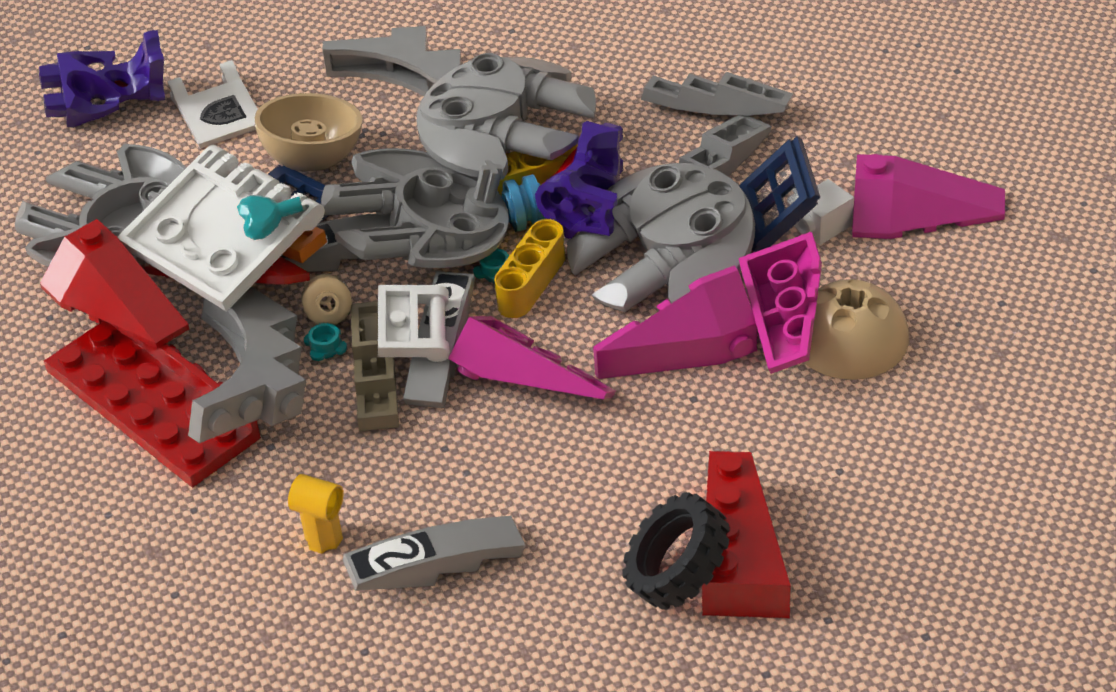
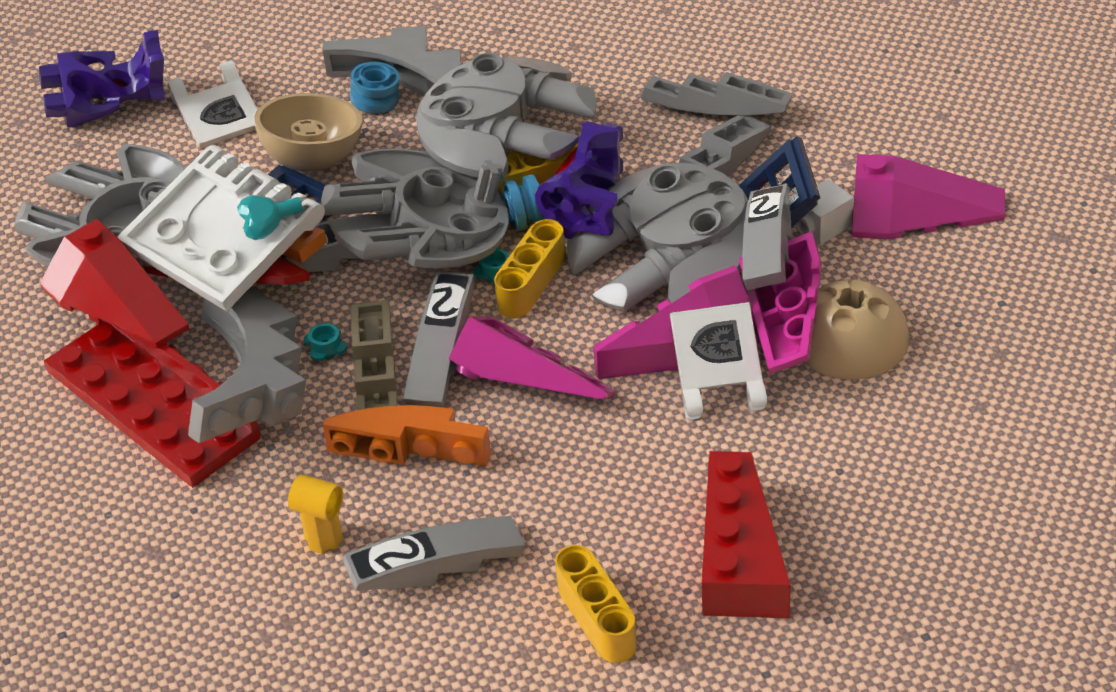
(323, 286): tan head -> none
(374, 87): none -> dark azure wheel
(396, 431): none -> orange slope
(400, 321): white plate -> none
(596, 603): none -> yellow beam
(694, 564): black tyre -> none
(715, 351): none -> white flag
(766, 237): none -> light grey slope

